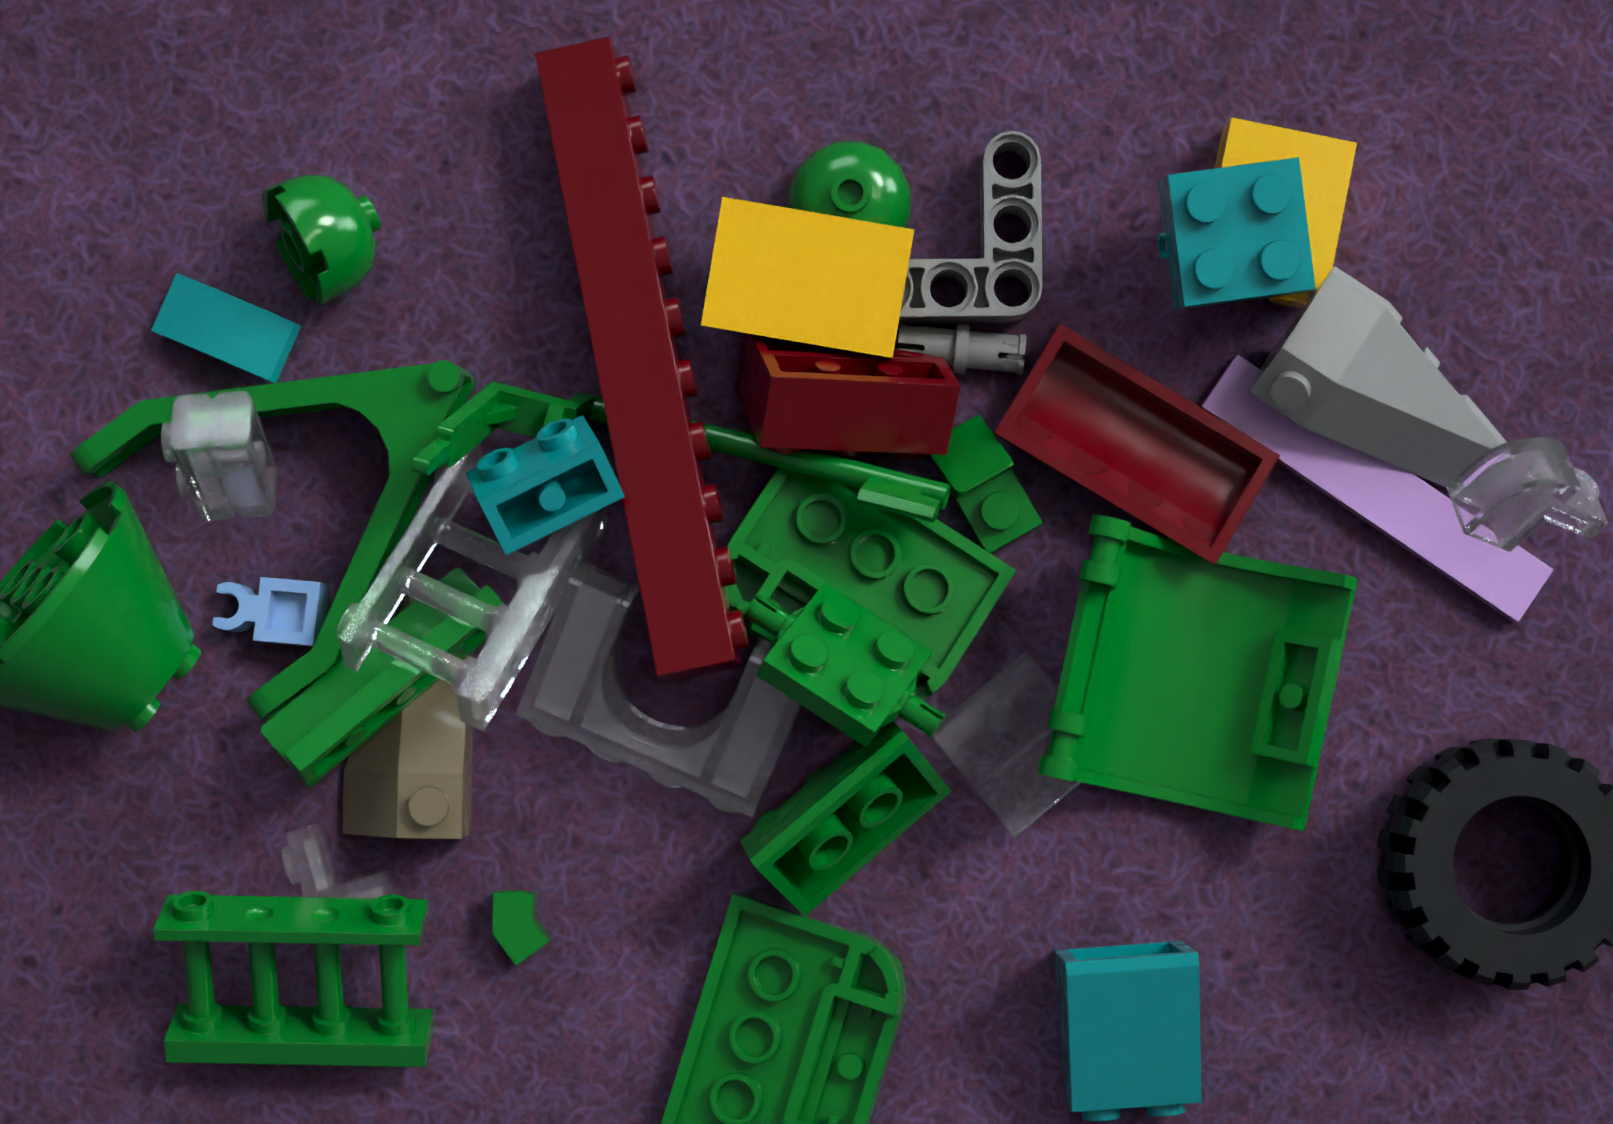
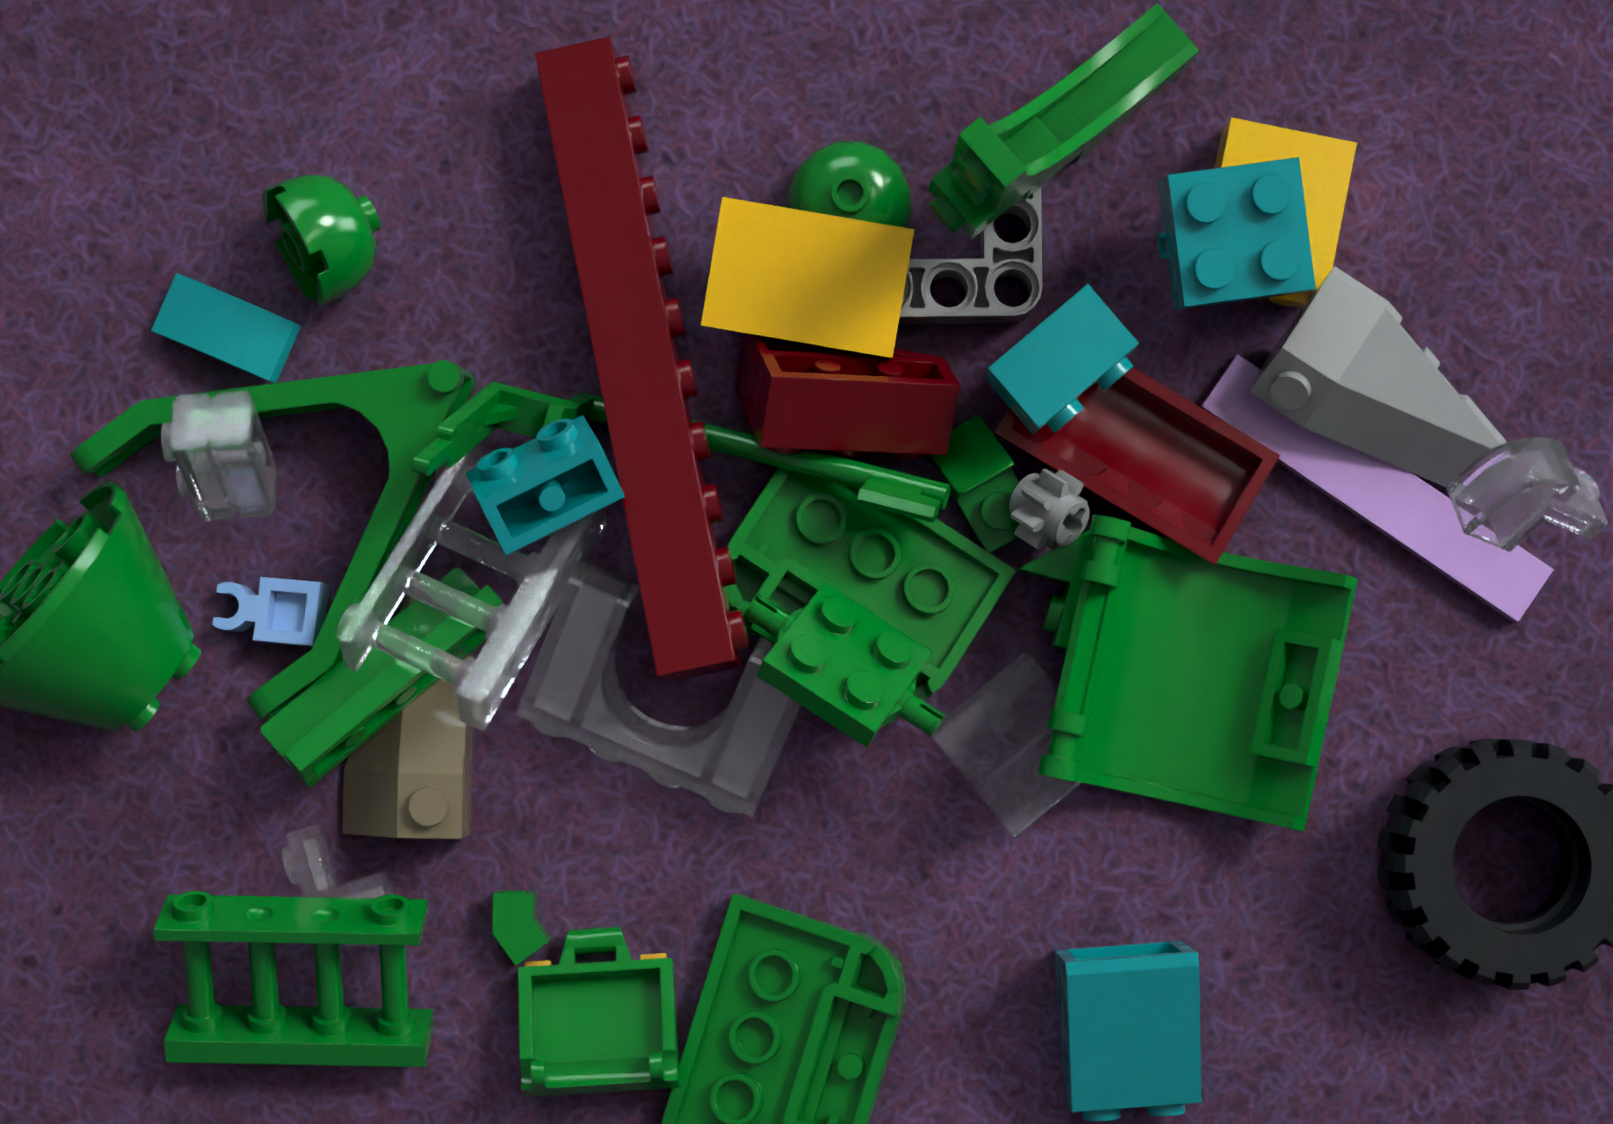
(597, 1021): none -> green piece
(843, 817): green slope -> none
(965, 347): light grey pin -> none
(1028, 147): none -> green arch
(1049, 509): none -> light grey gear
(1061, 361): none -> teal brick
(1064, 567): none -> green slope

